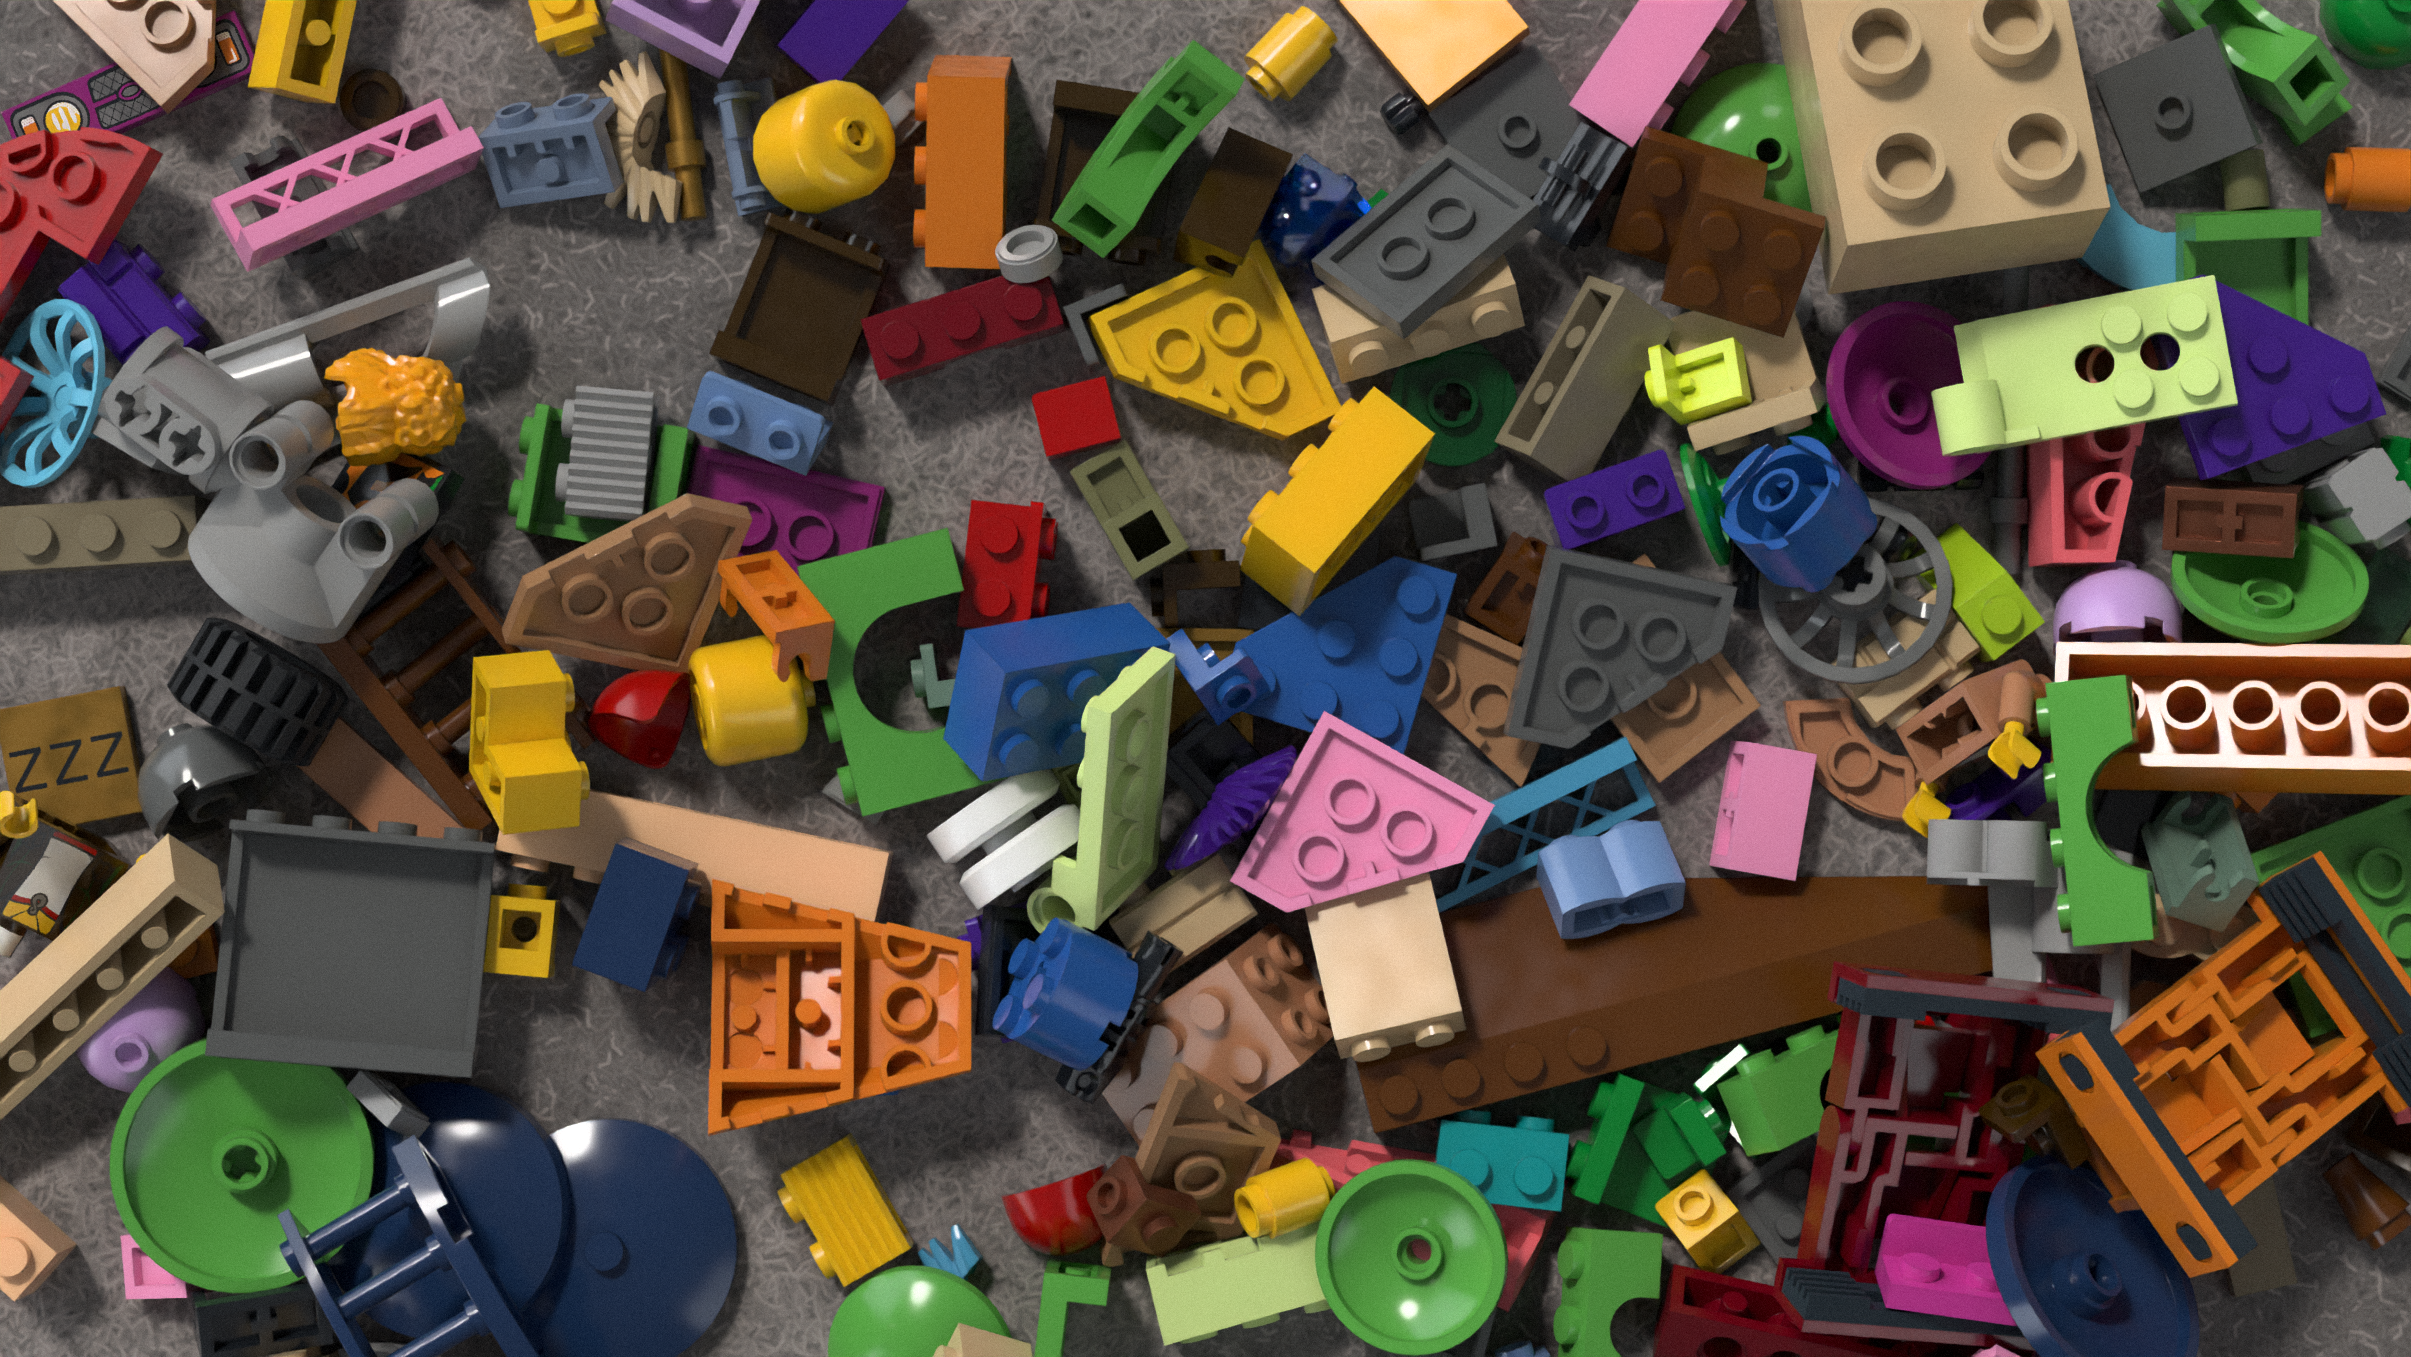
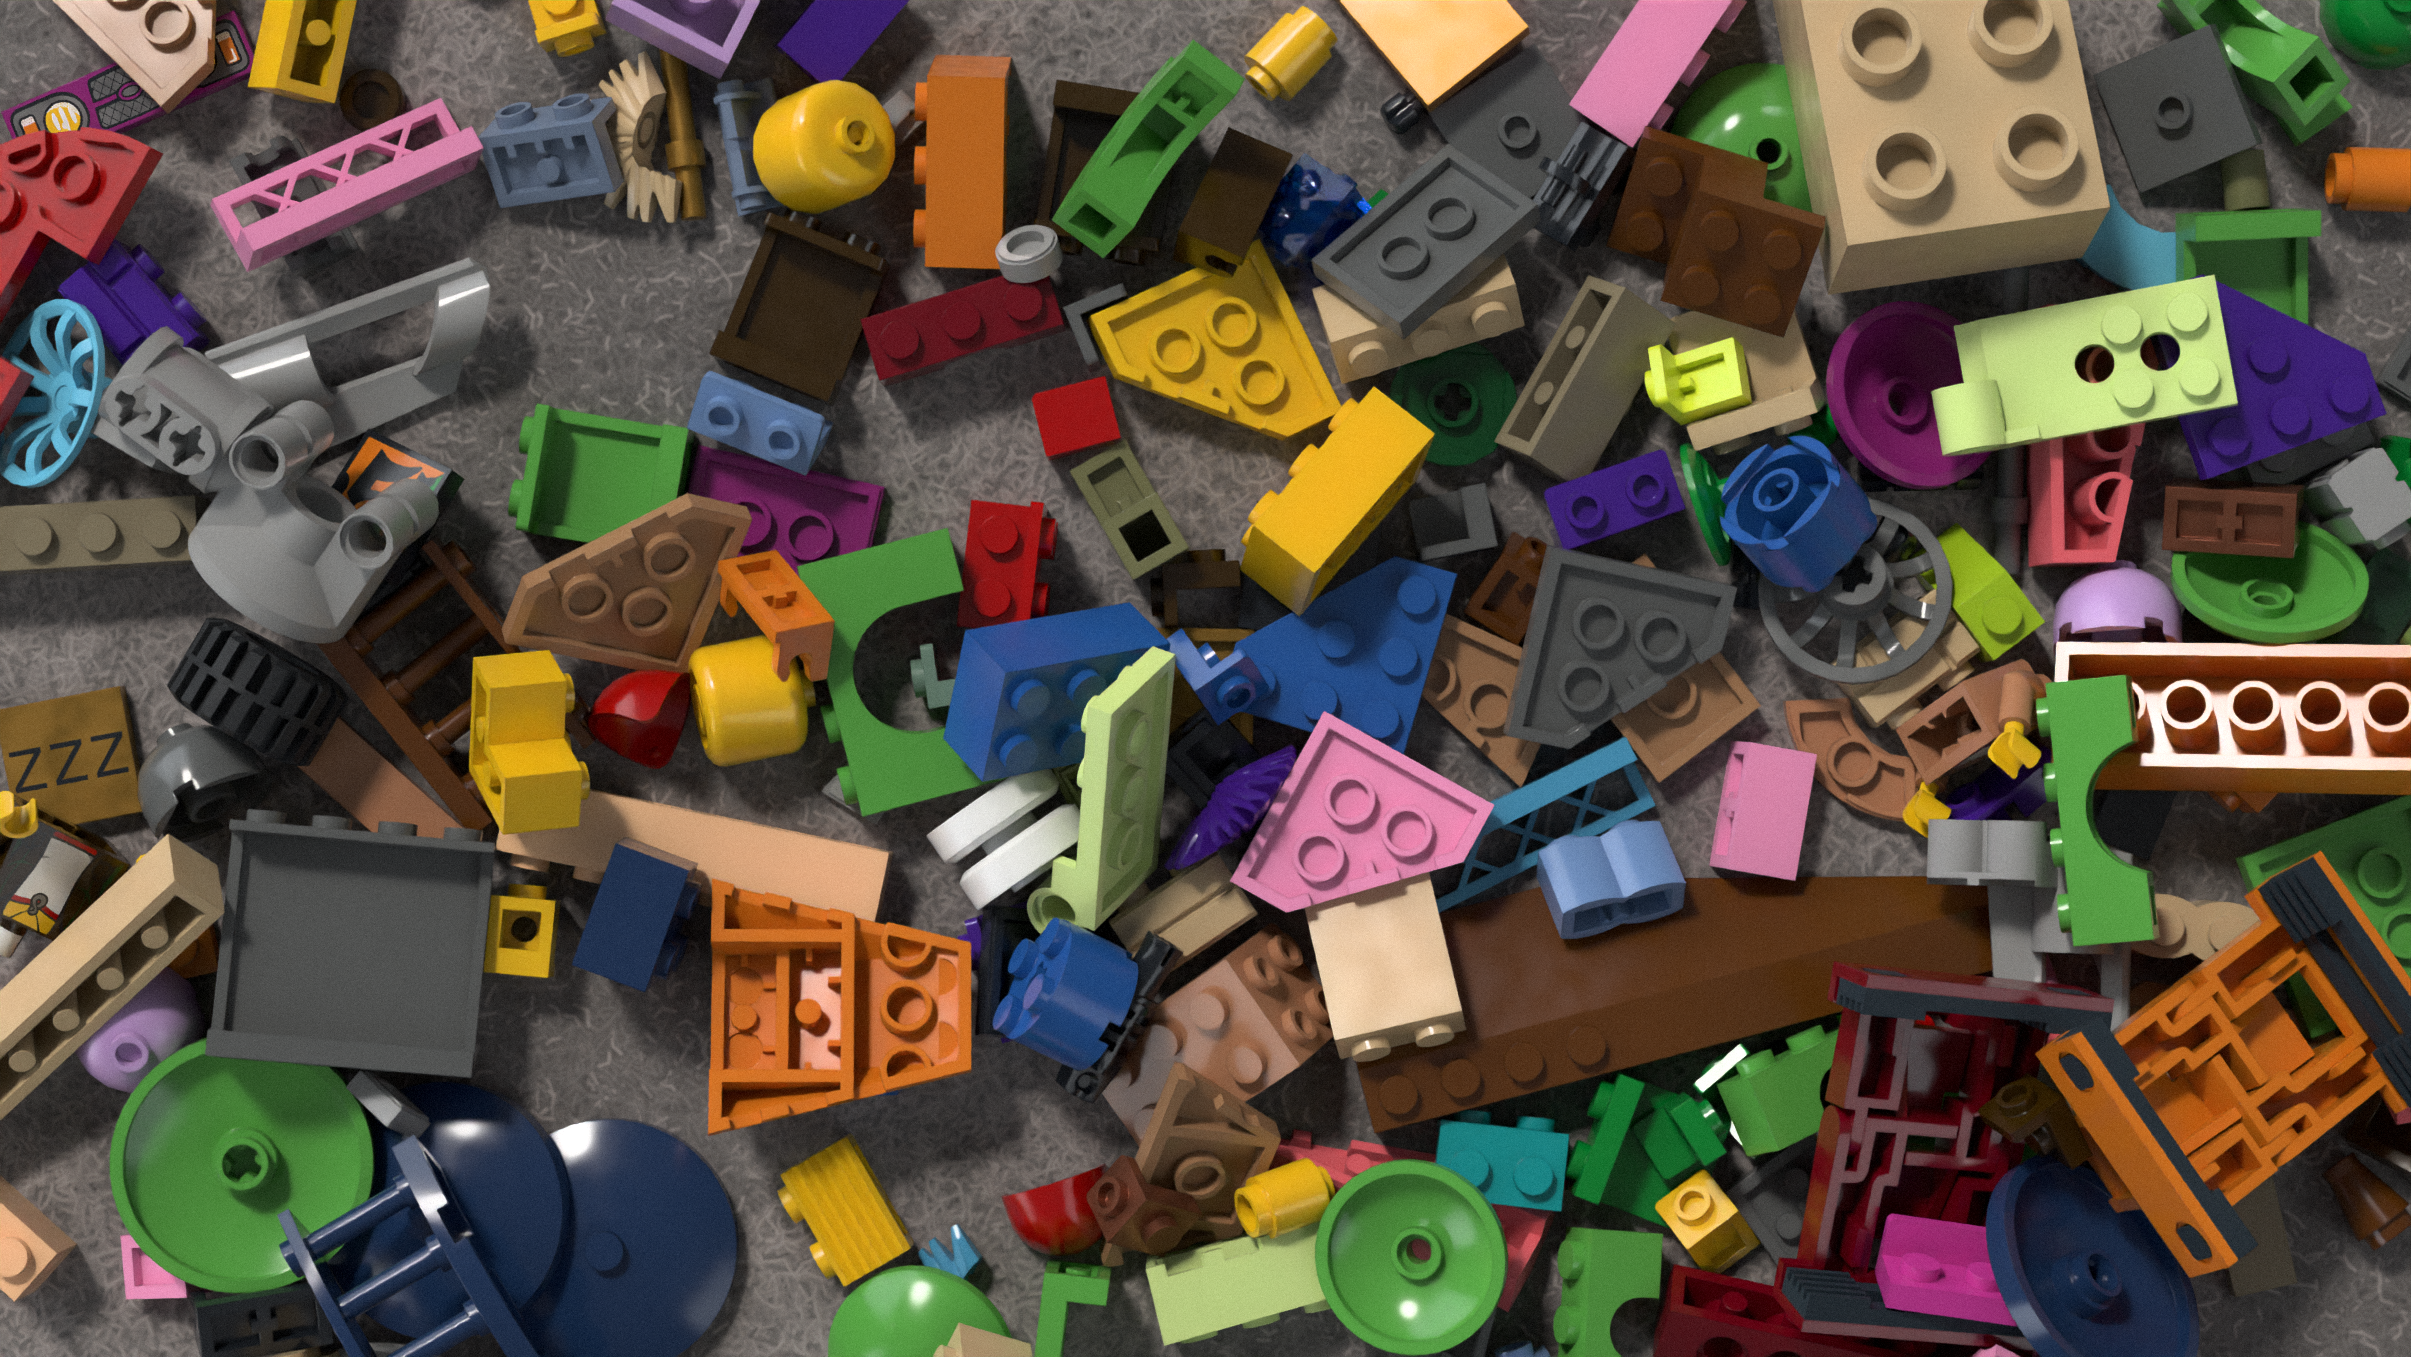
(395, 406): light orange hair -> none
(609, 453): light grey brick -> none
(2200, 861): sand green hinge -> none

